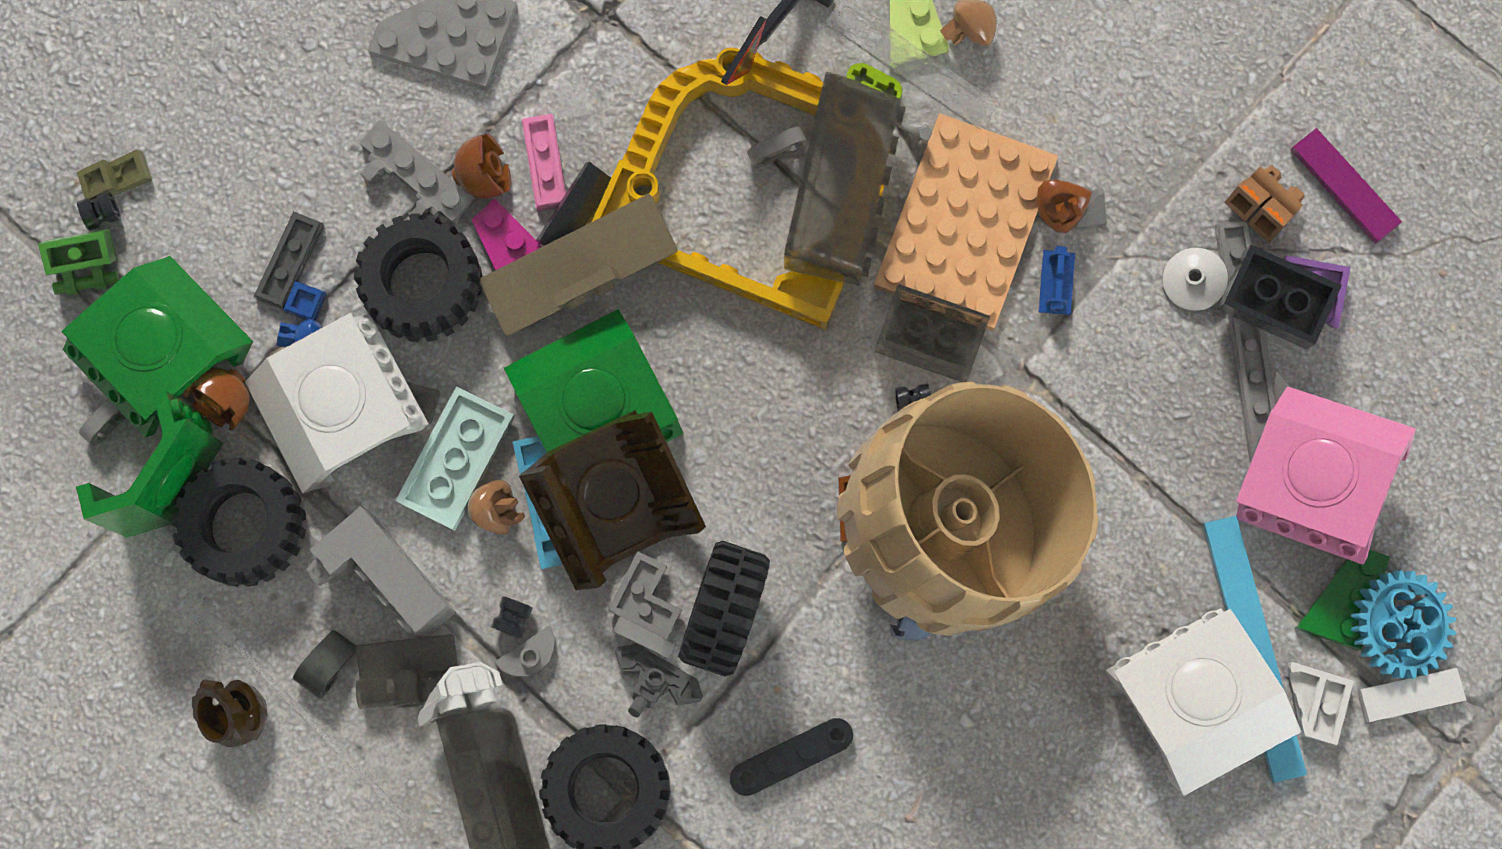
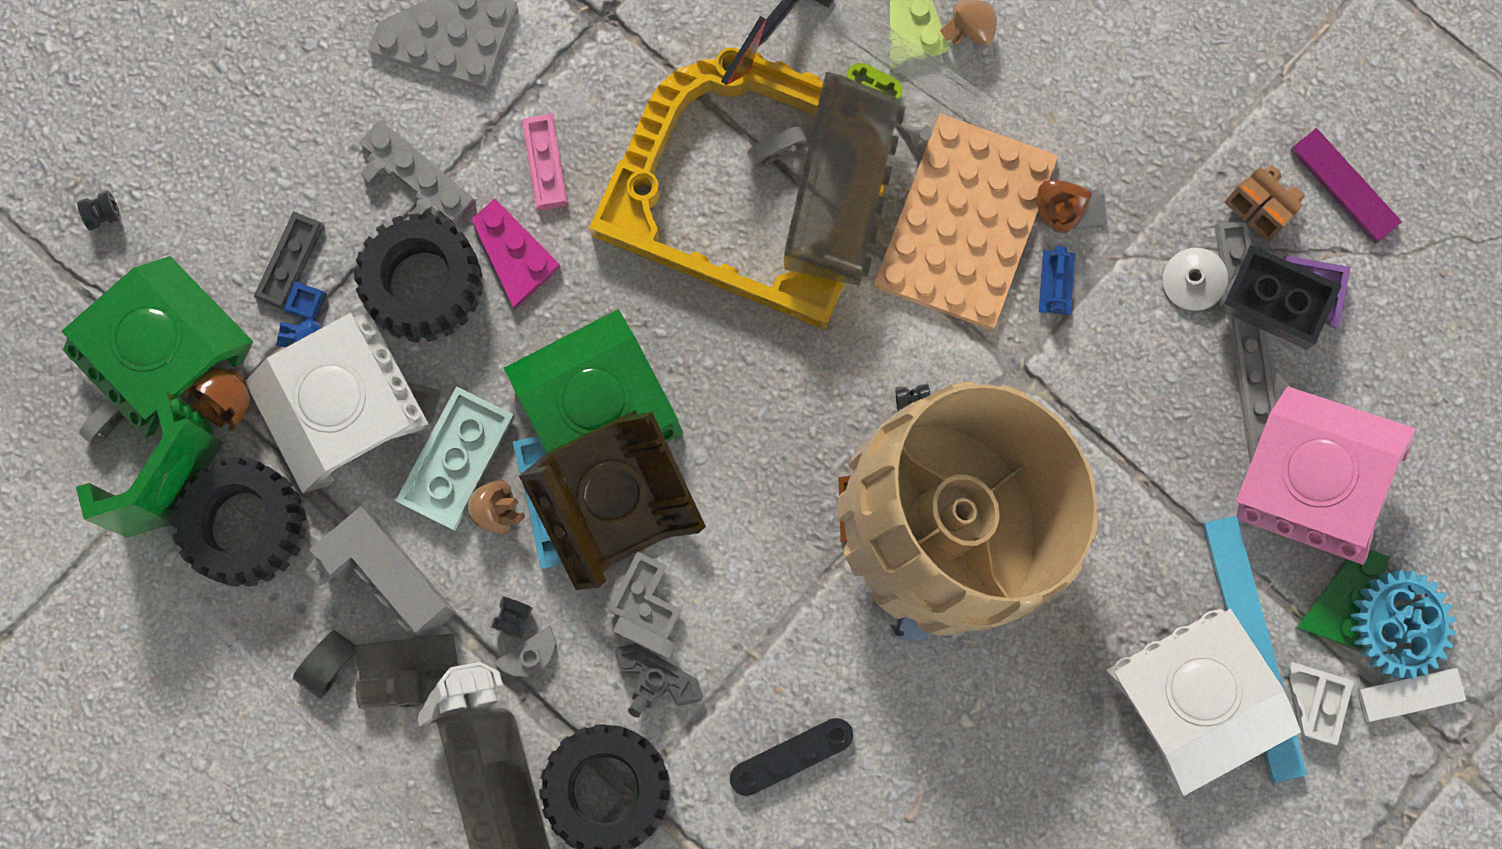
(80, 252): bright green brick -> none
(114, 176): olive slope -> none
(236, 717): dark brown helmet -> none
(480, 168): dark orange cylinder -> none
(576, 204): black tile -> none
(578, 265): dark tan bracket -> none
(724, 608): black tyre -> none
(932, 333): clear smoke brick -> none

